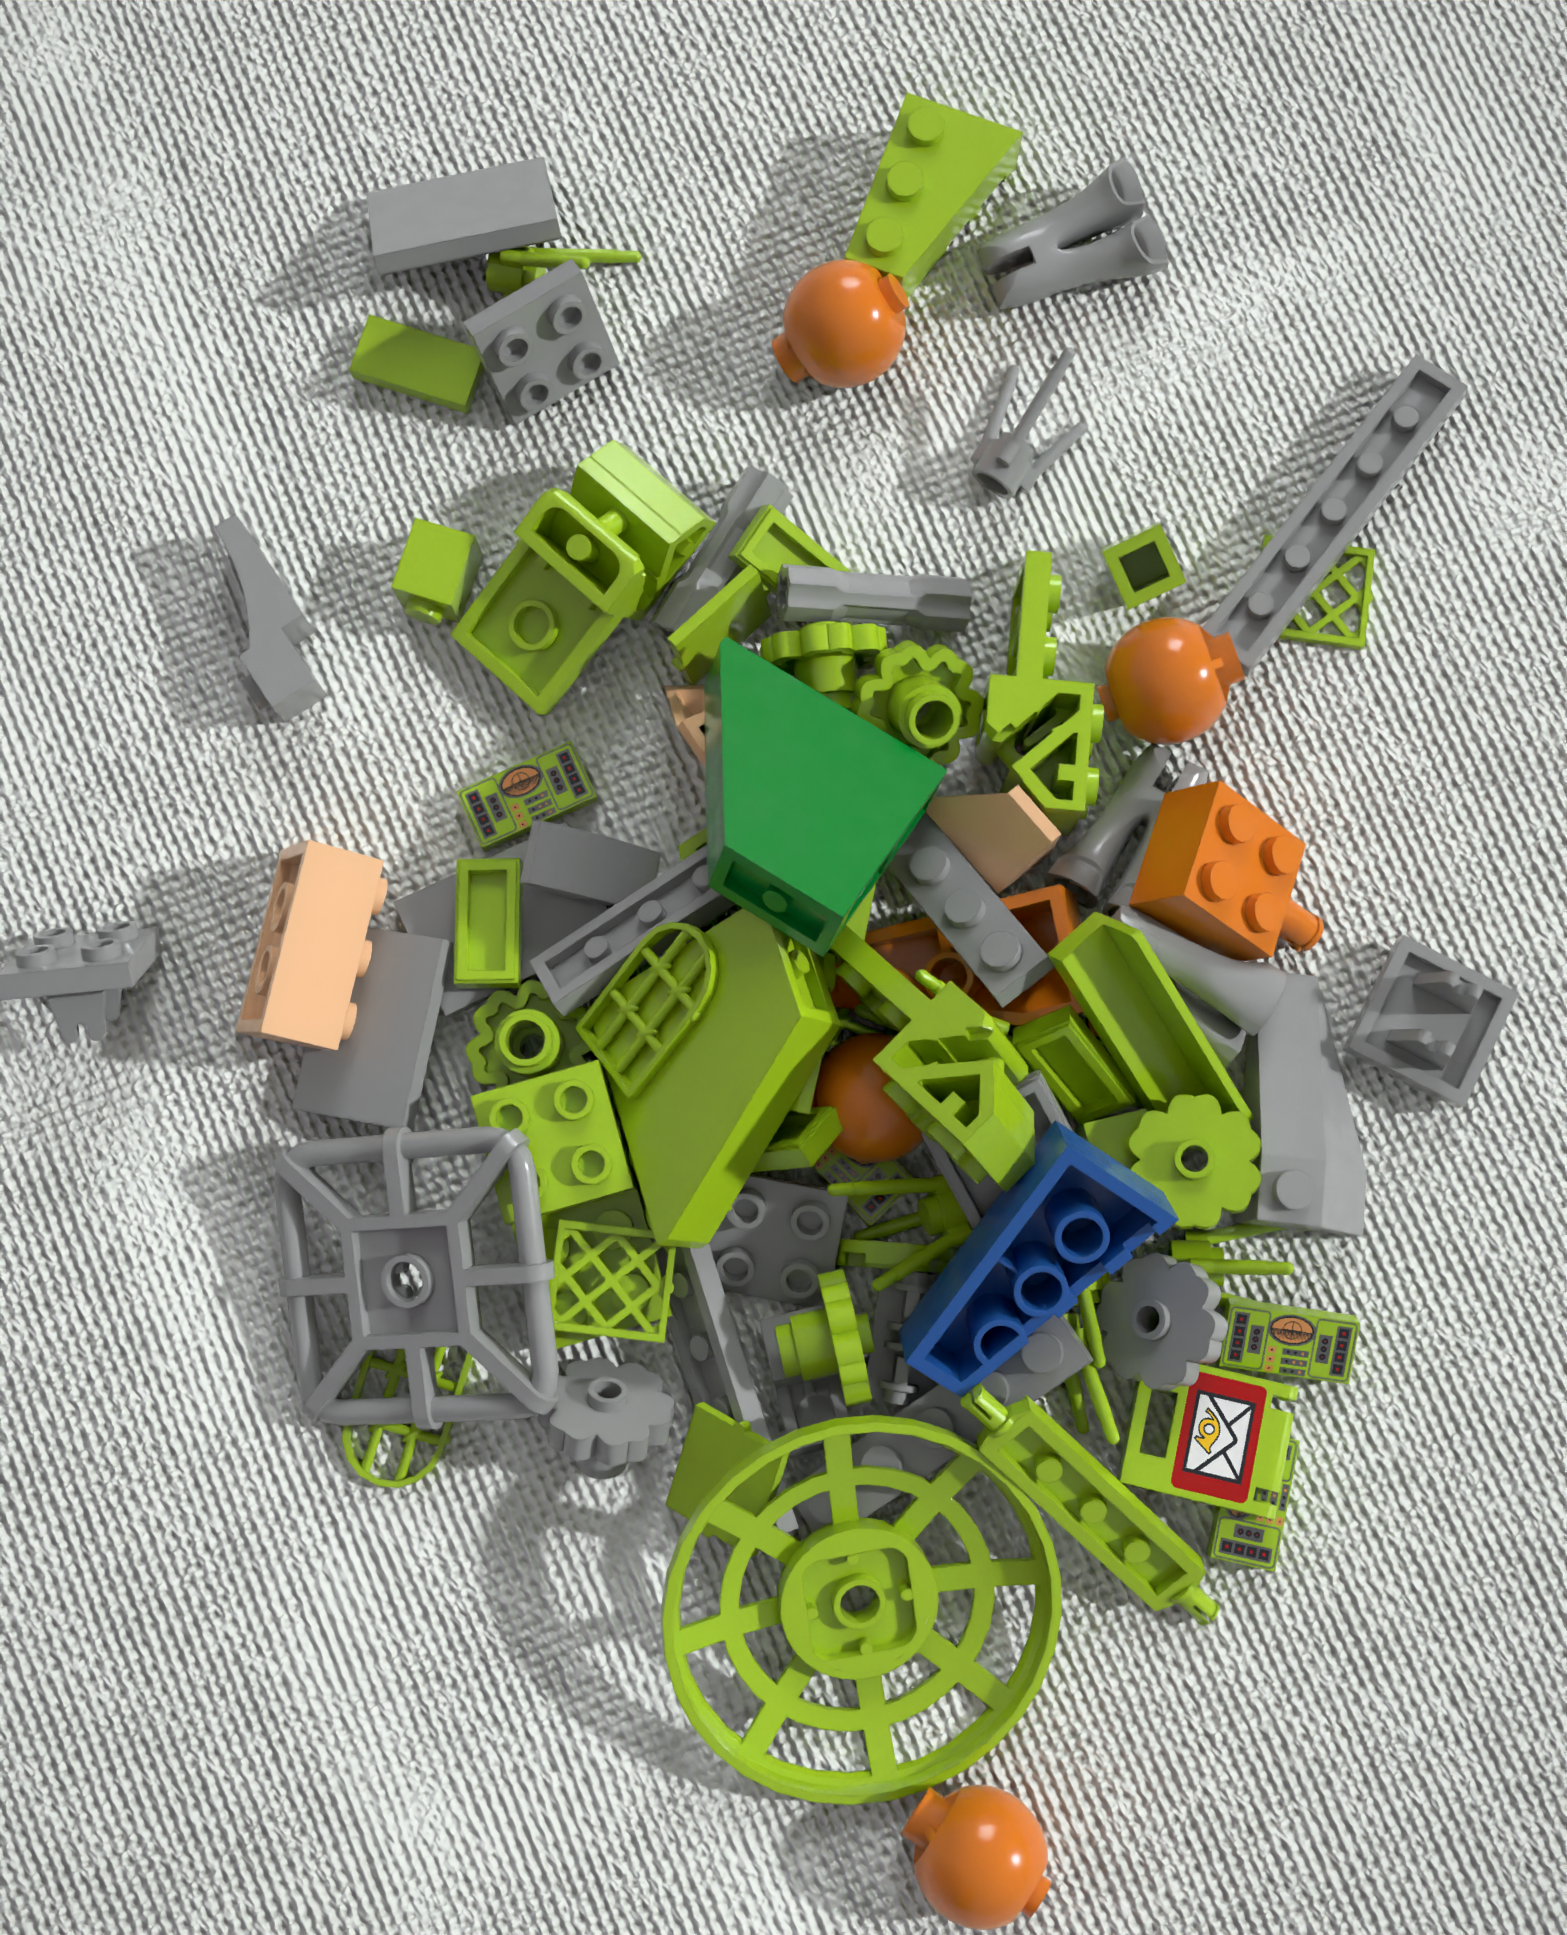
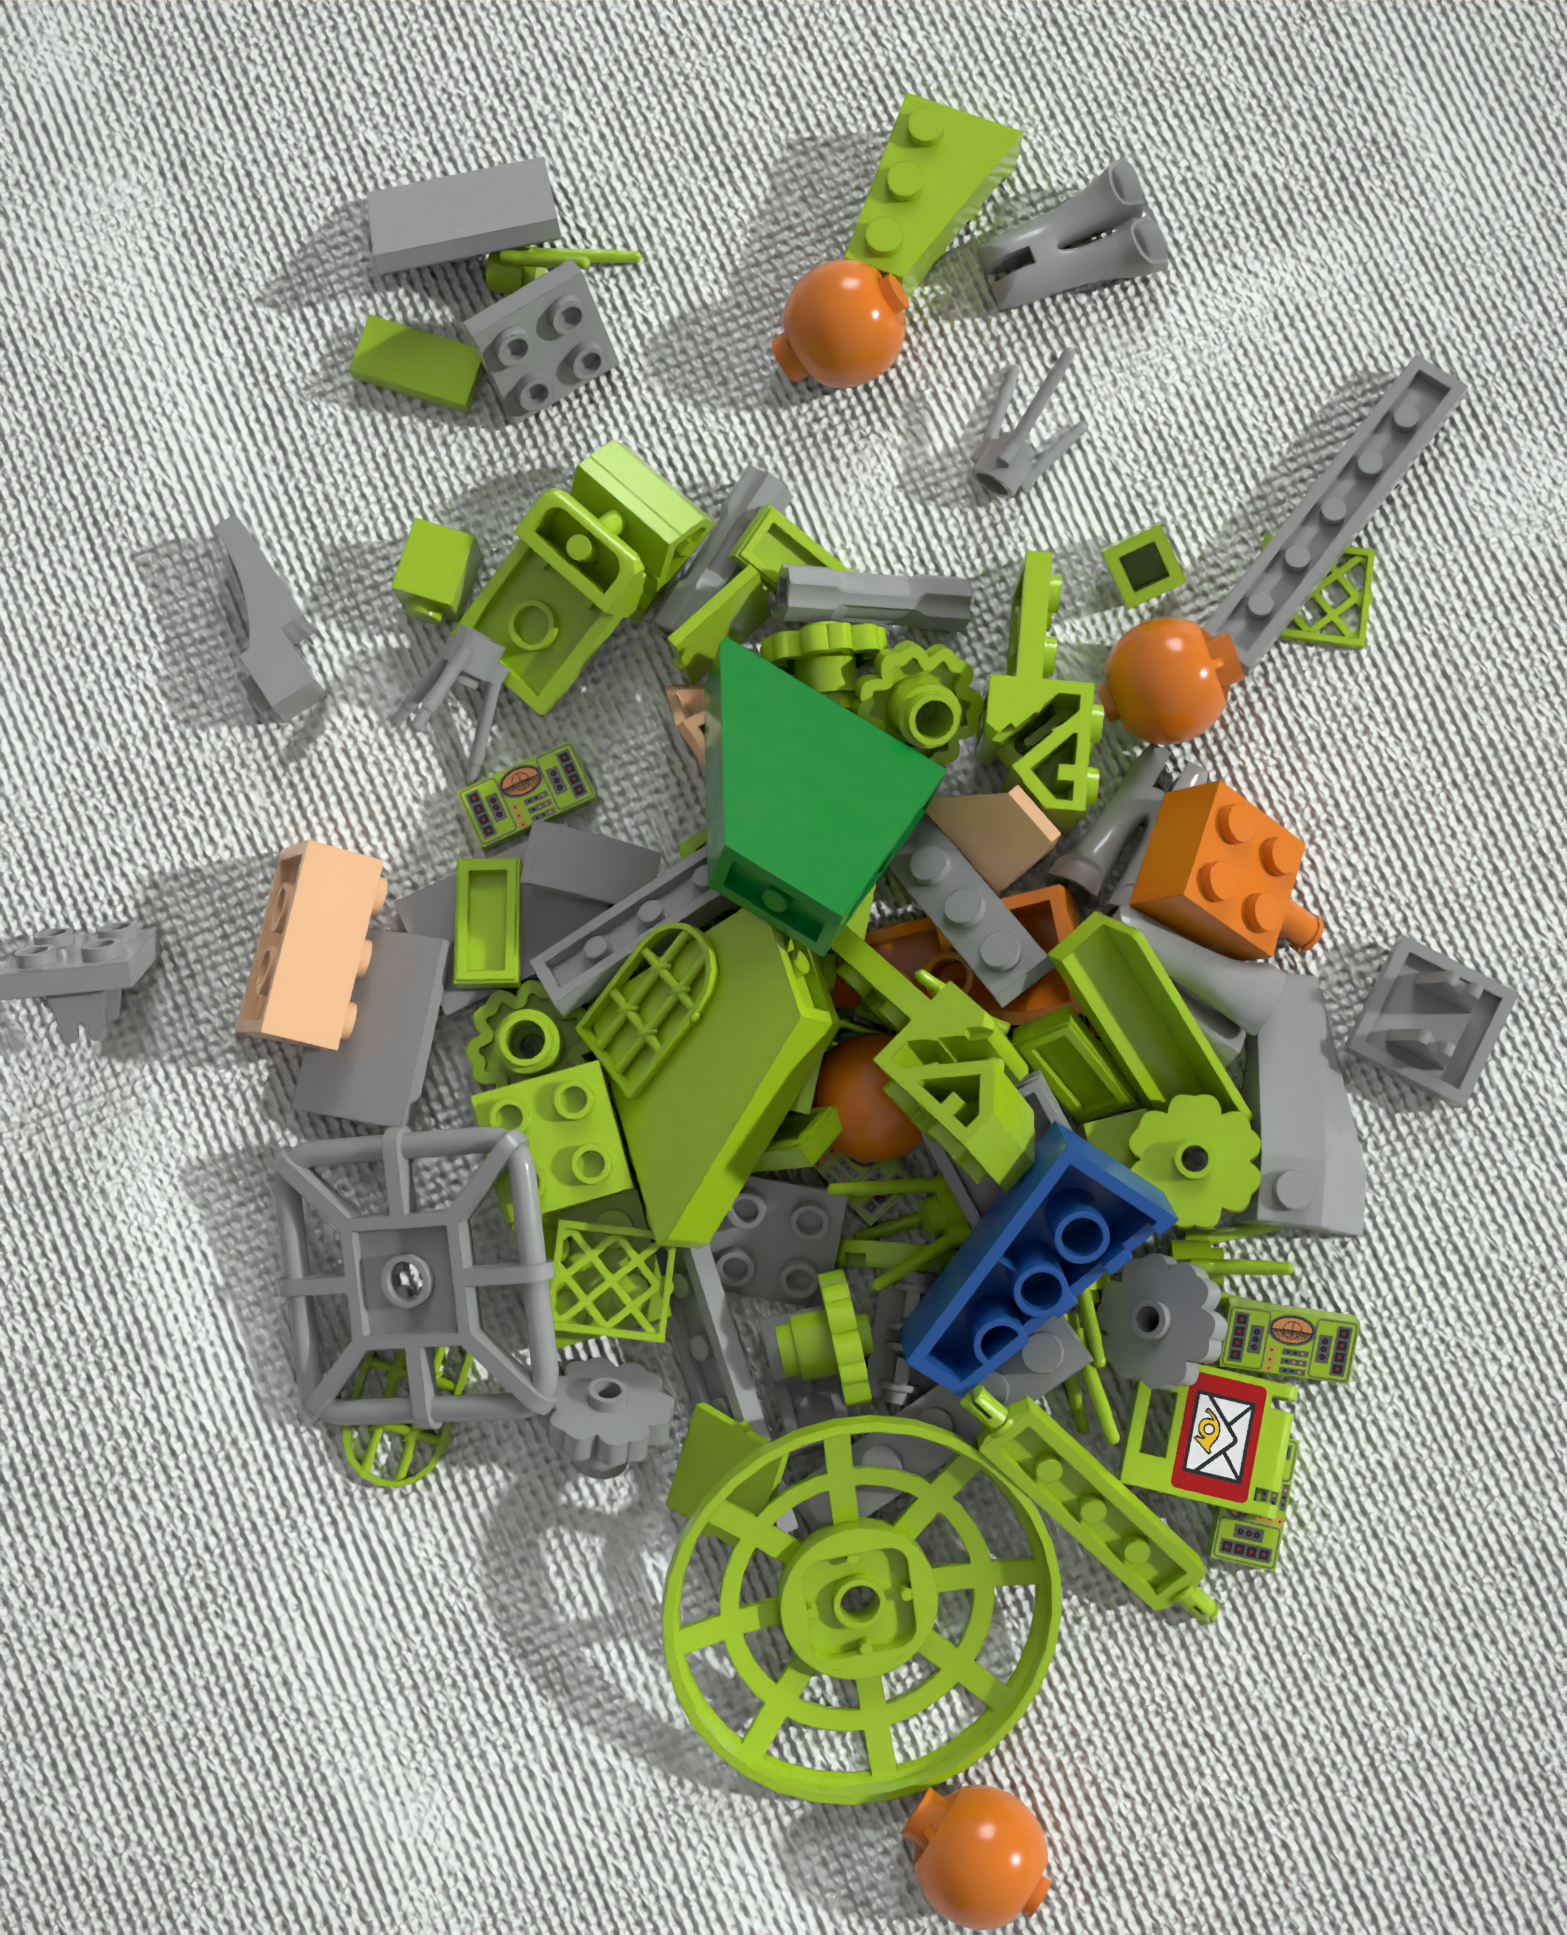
(467, 659): none -> light grey plant

